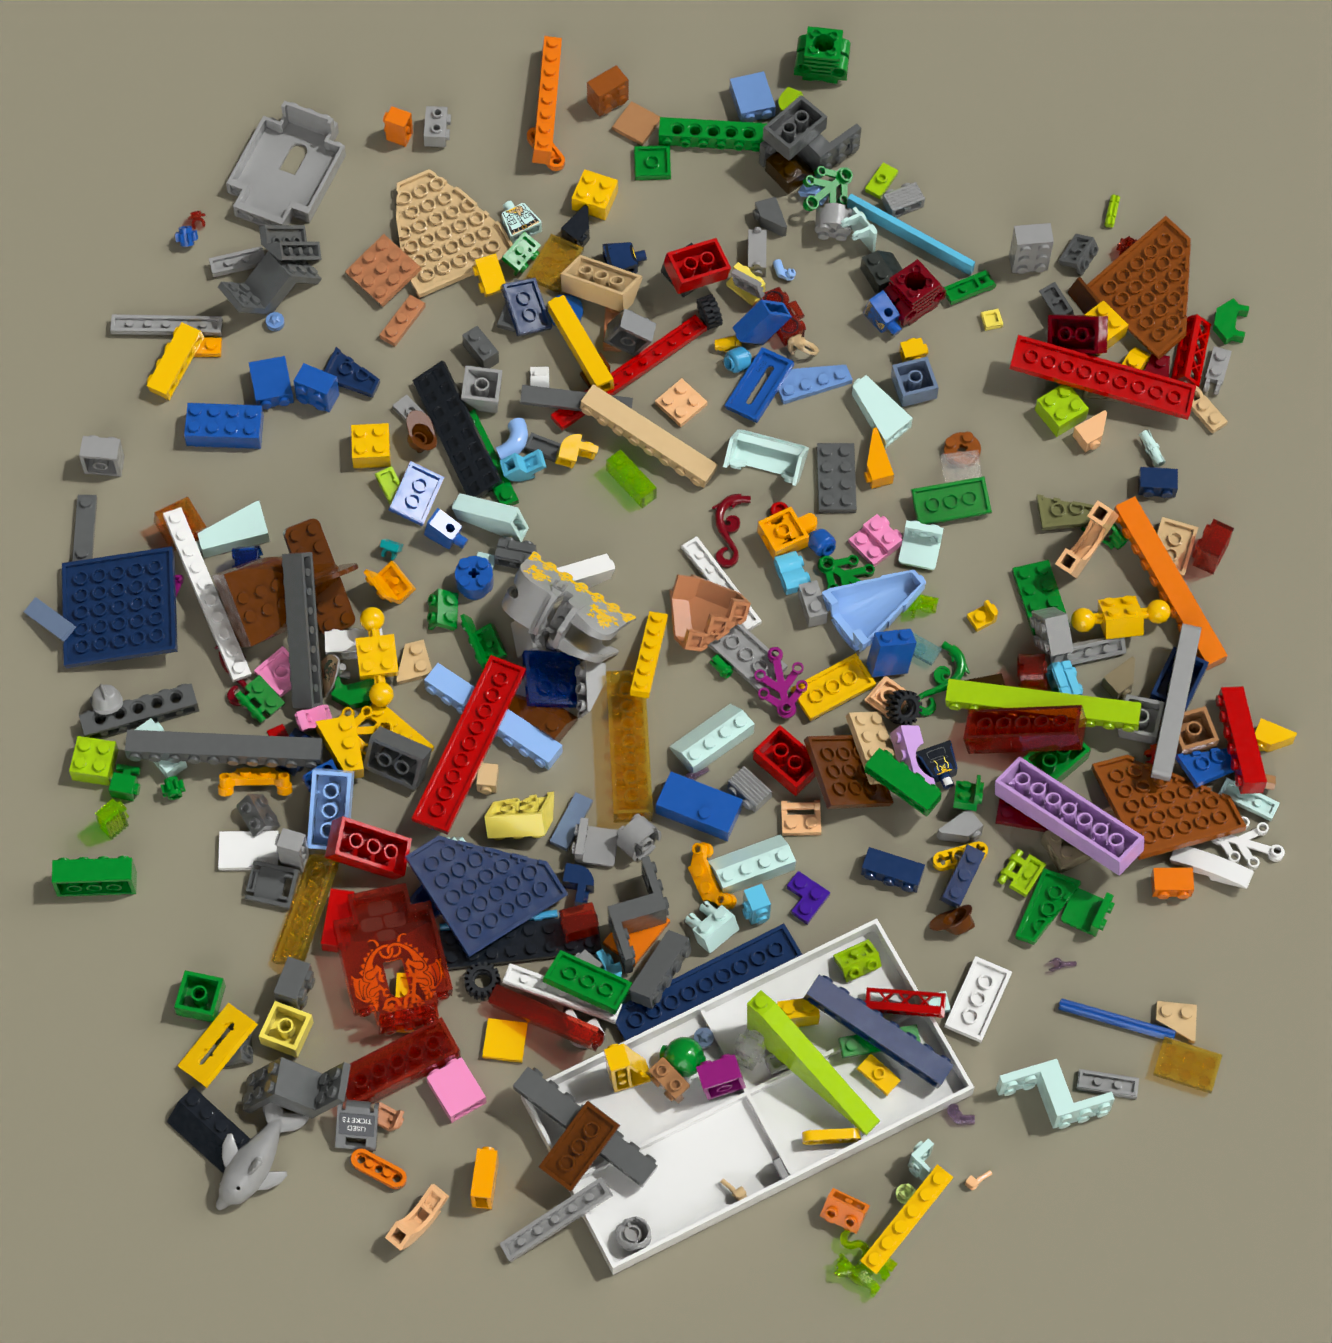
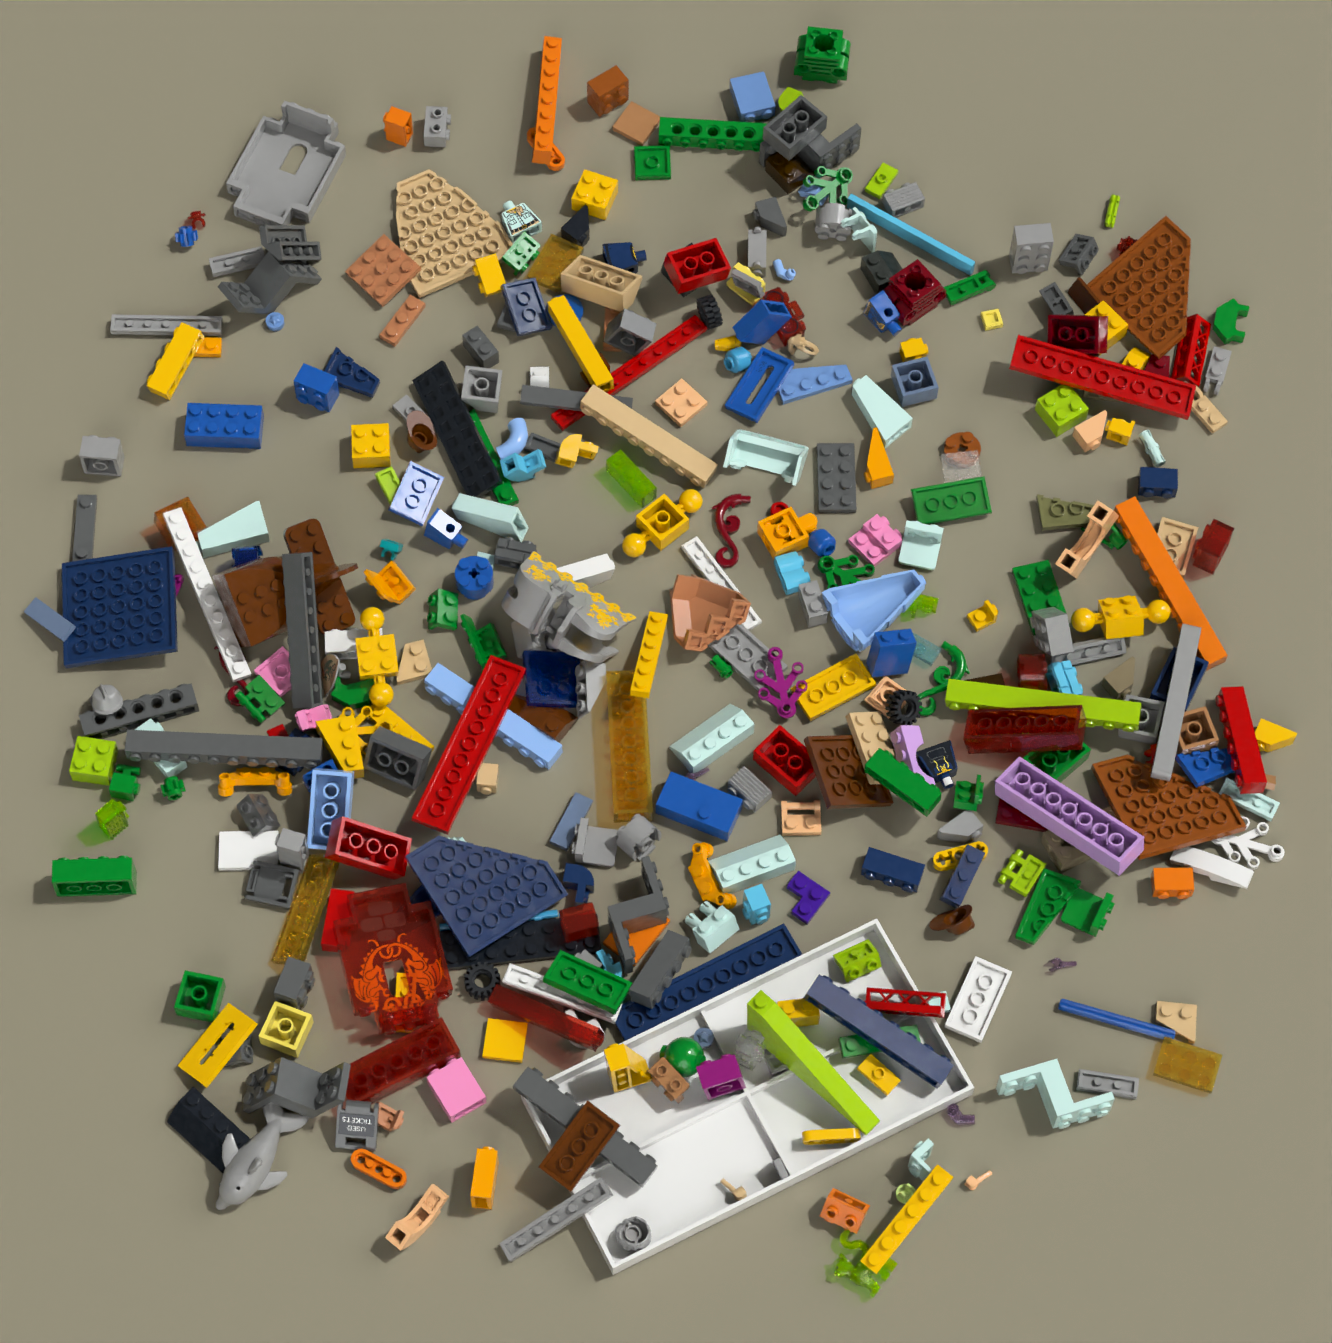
(271, 382): blue brick -> none
(520, 818): light yellow wedge -> none
(662, 522): none -> yellow brick
(1119, 430): none -> yellow brick

